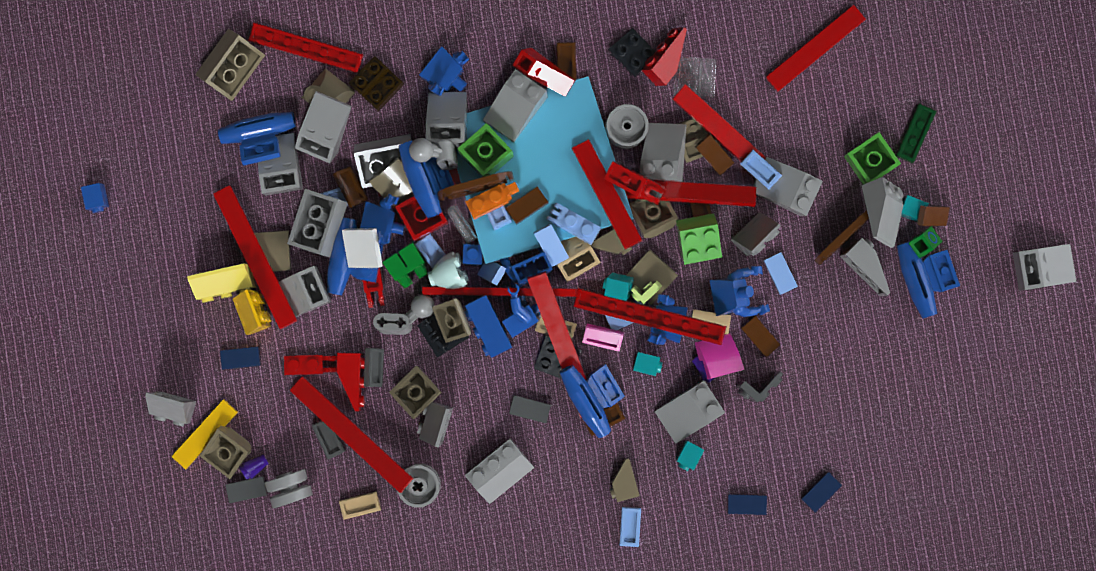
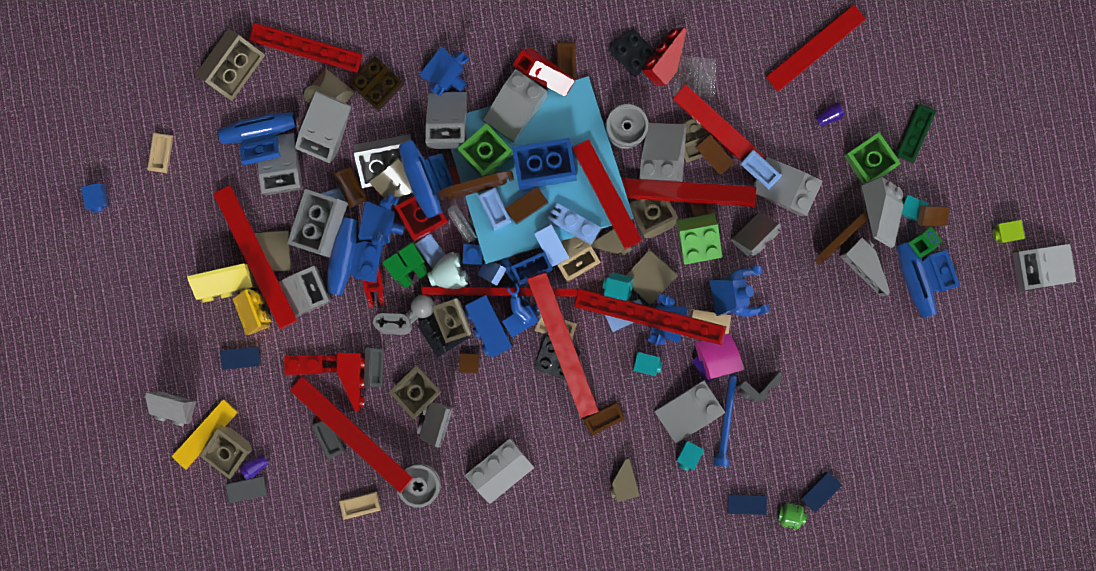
(160, 153): none -> tan tile
(288, 488): light grey wheel -> none
(362, 248): white tile -> none
(445, 152): light grey beam -> none
(469, 363): none -> reddish brown tile
(491, 199): orange hinge -> none
(530, 409): dark grey tile -> none
(544, 163): none -> blue brick
(592, 395): blue plate -> none
(603, 337): tile -> none
(630, 526): light blue tile -> none
(635, 183): red plate -> none
(649, 290): yellowish green bracket -> none
(721, 458): none -> blue piece
(760, 336): reddish brown tile -> none
(780, 273): light blue tile -> none
(791, 515): none -> bright green head
(830, 114): none -> dark purple cone
(1008, 232): none -> lime brick

